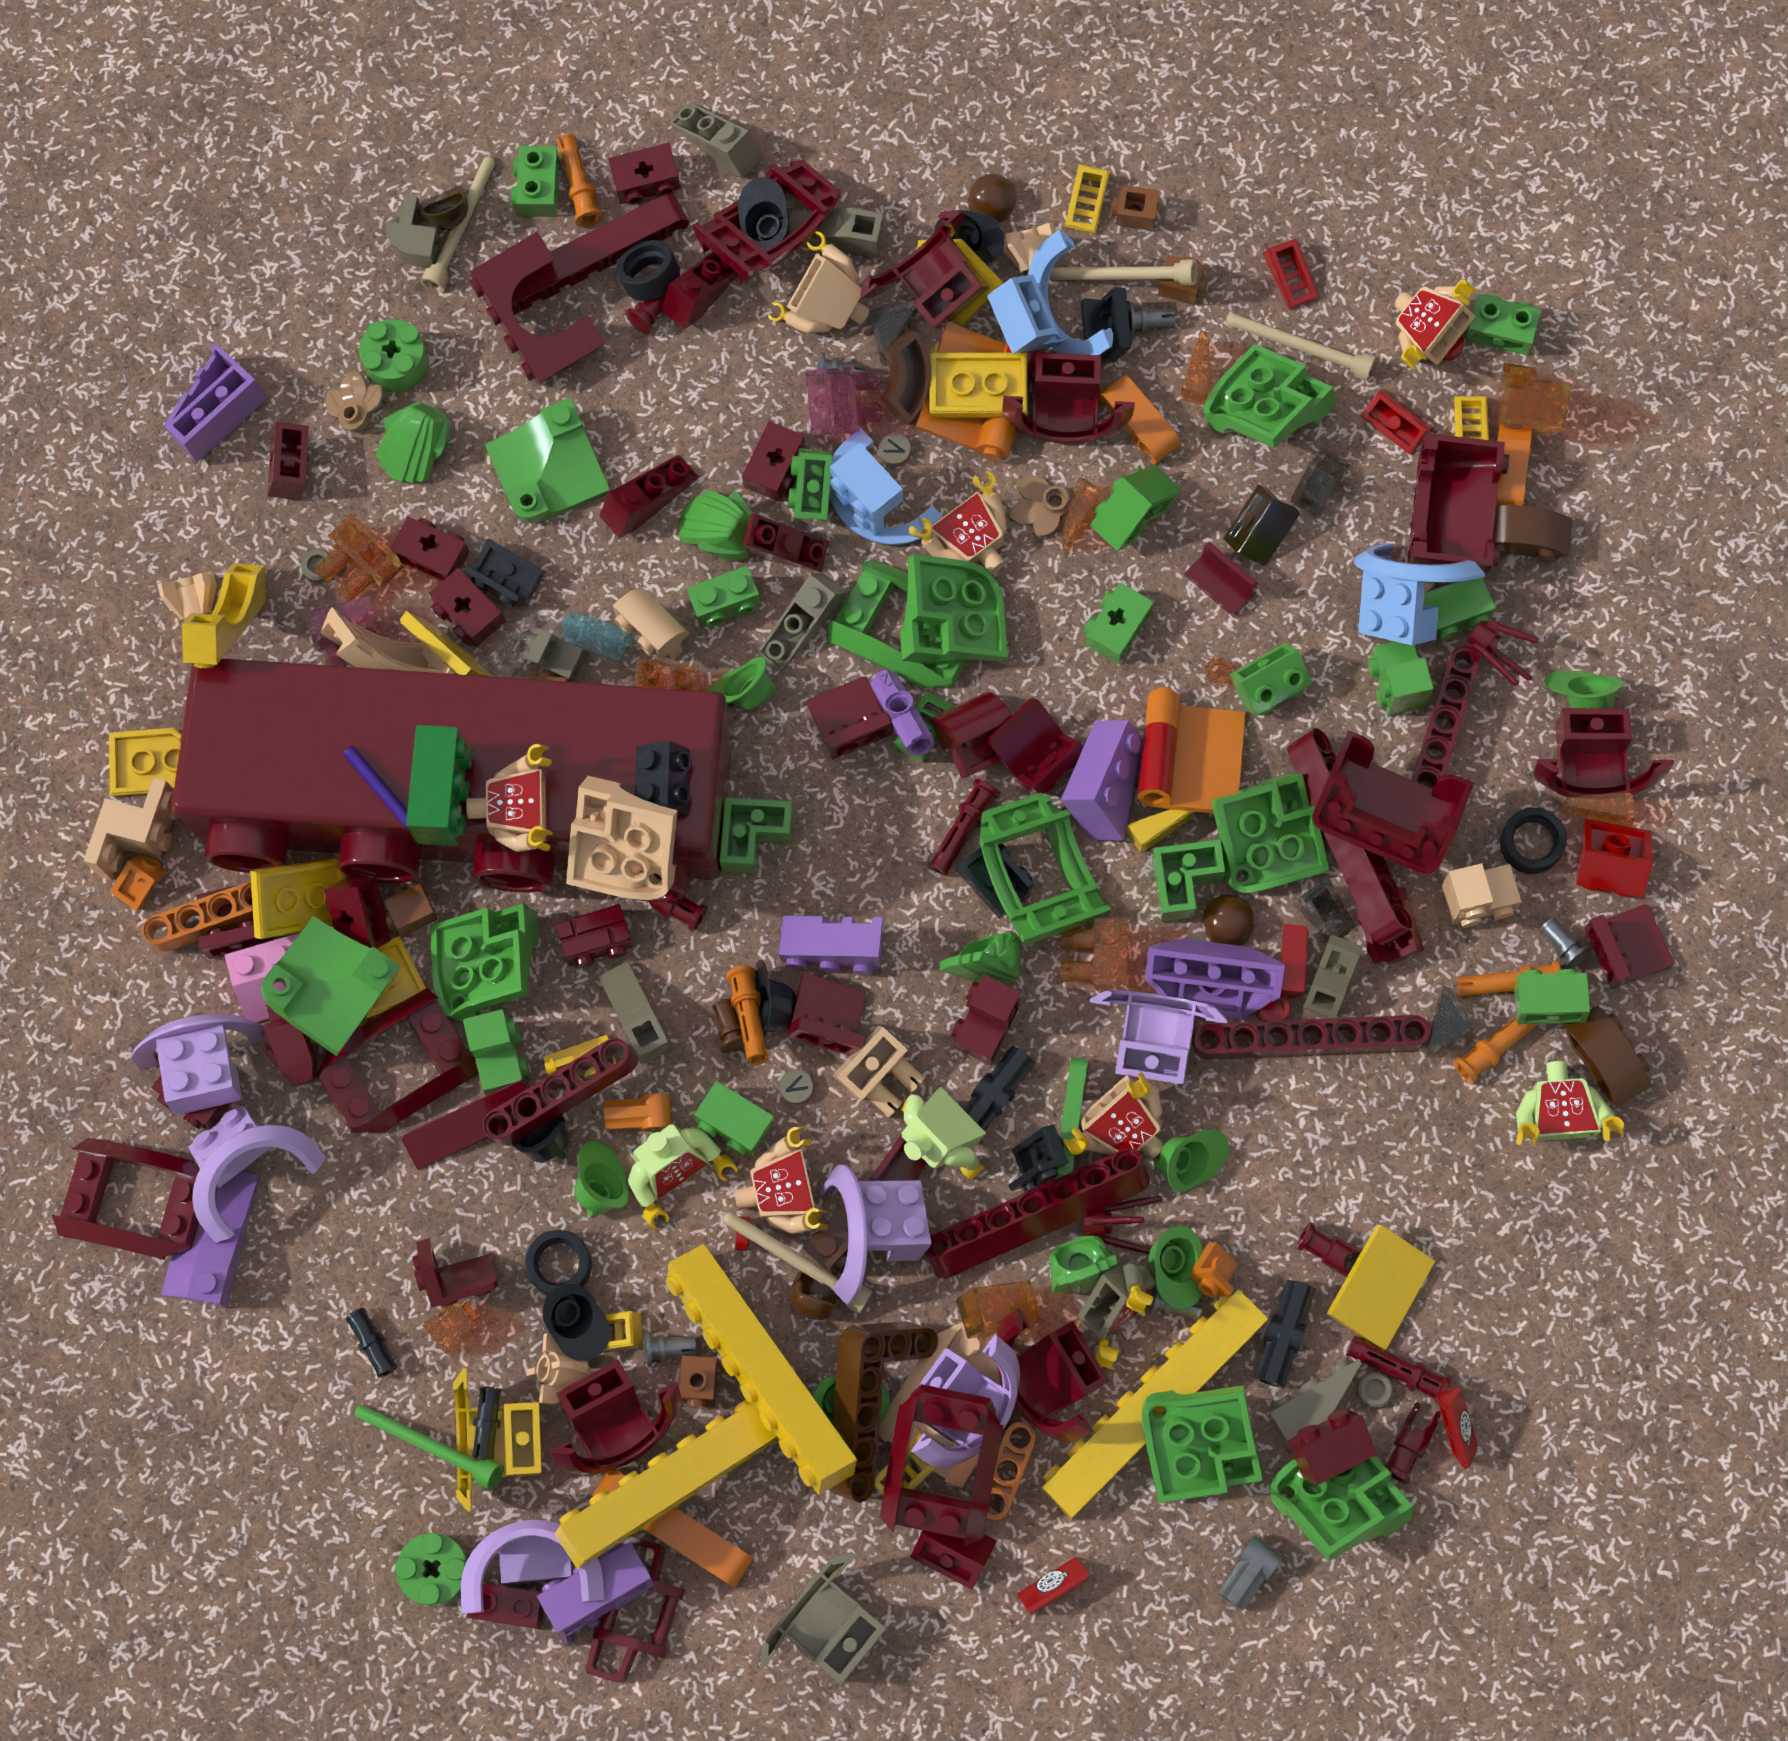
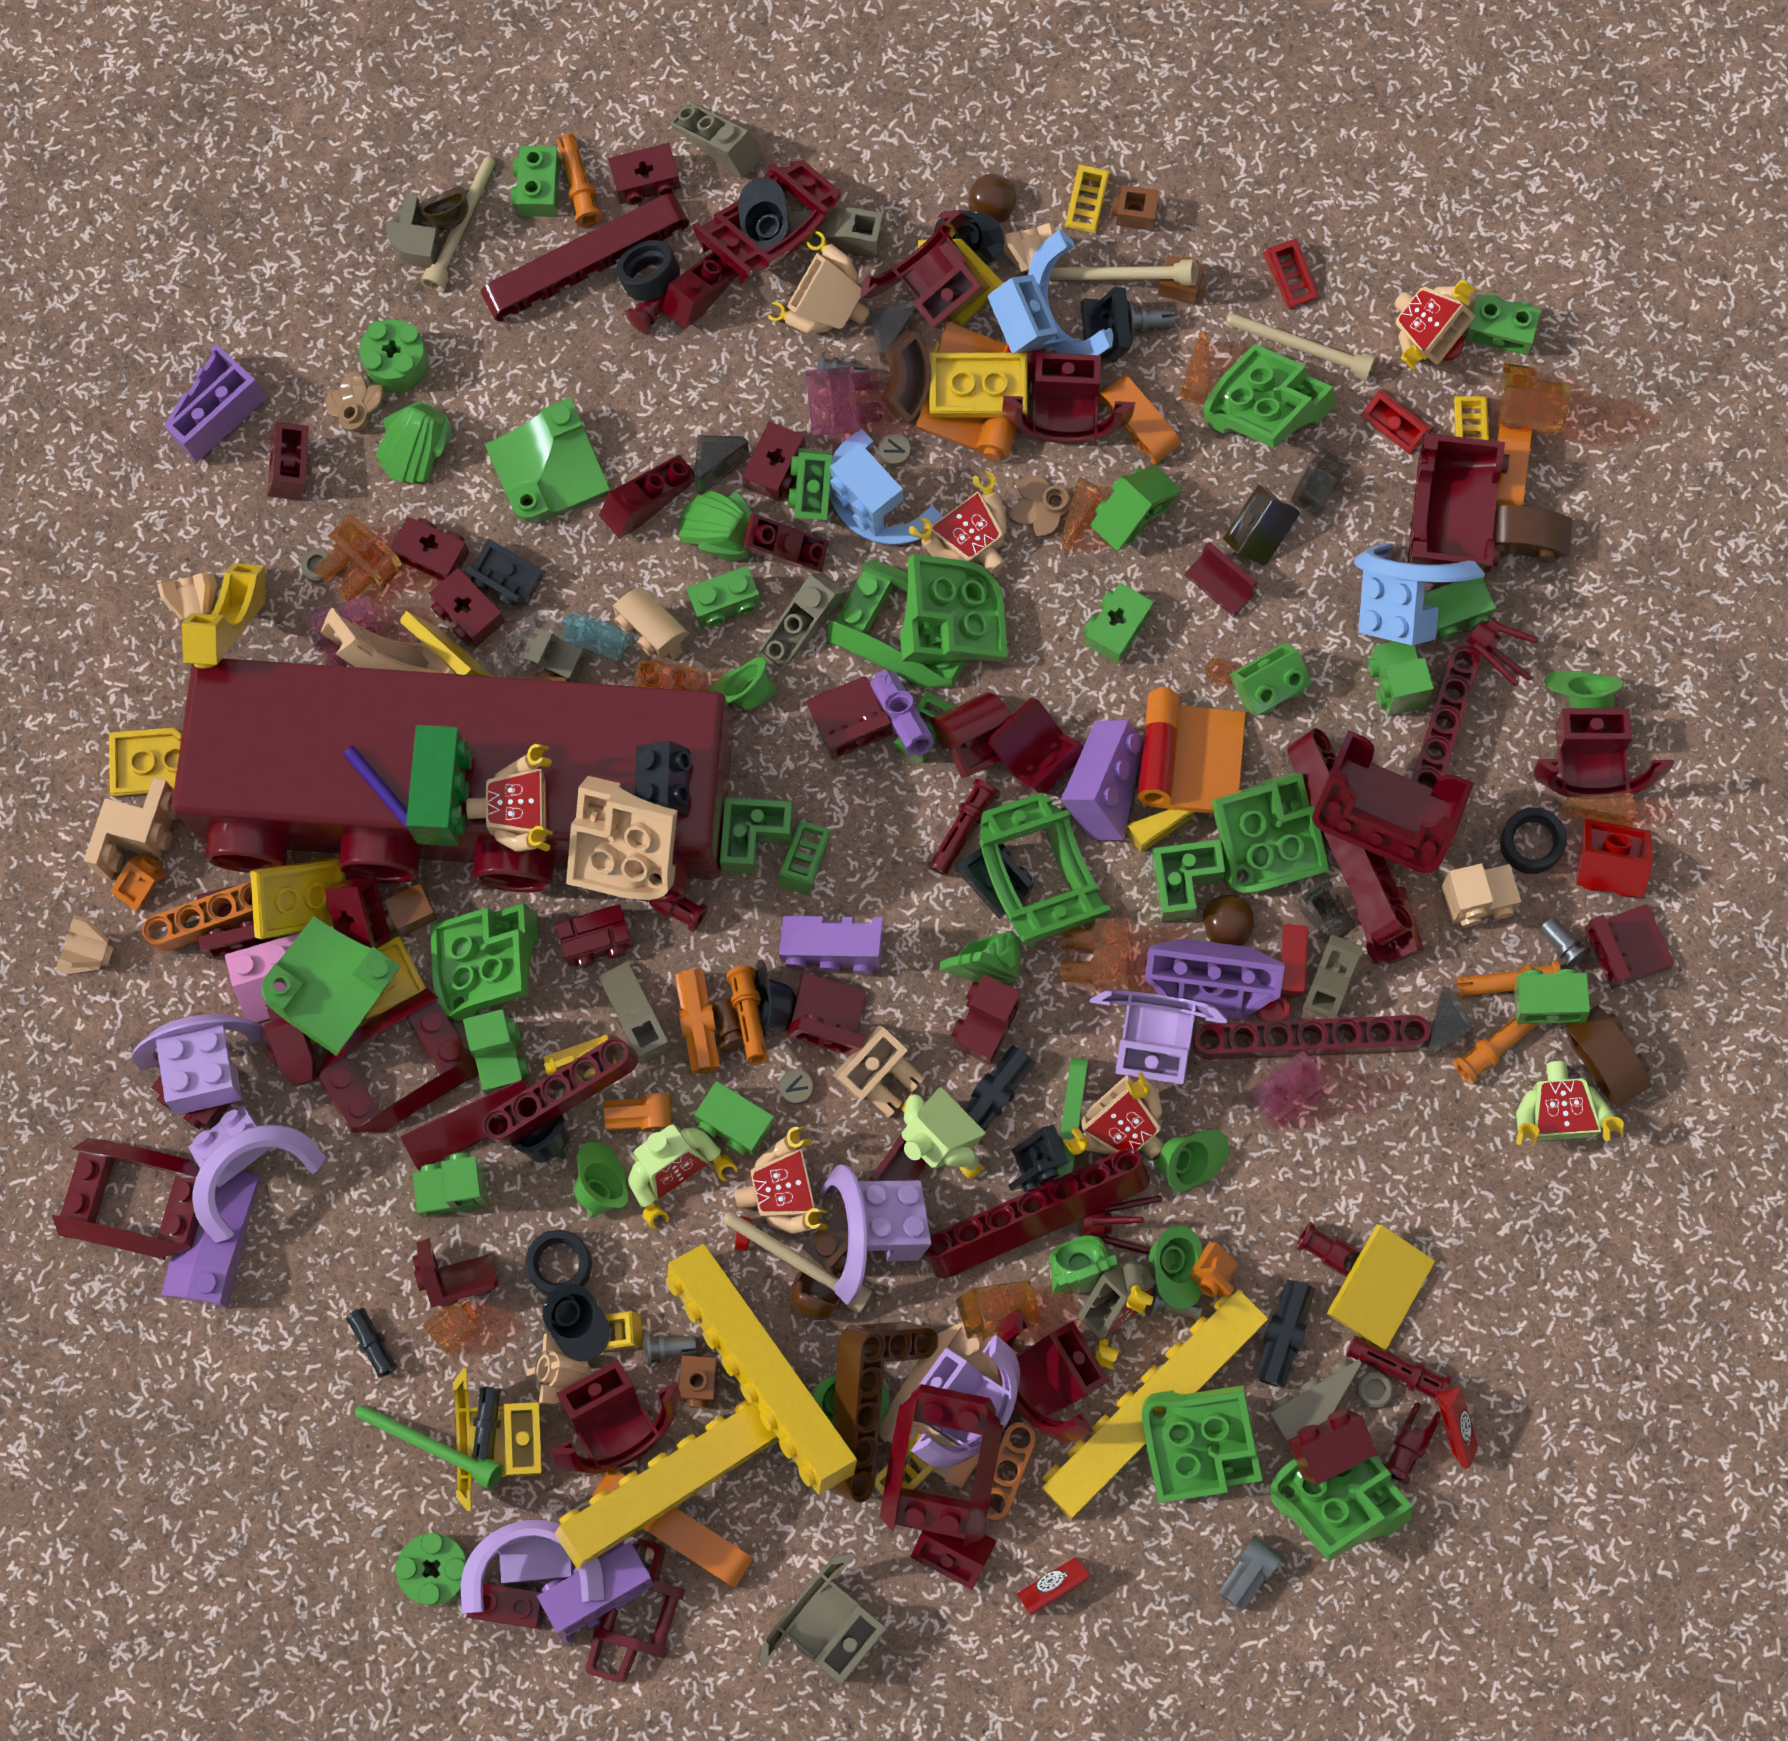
(83, 948): none -> light nougat brick
(451, 1186): none -> bright green brick
(541, 354): dark red arch -> none
(697, 1021): none -> orange piece
(718, 458): none -> clear smoke slope
(798, 877): none -> bright green slope
(1289, 1089): none -> clear pink brick

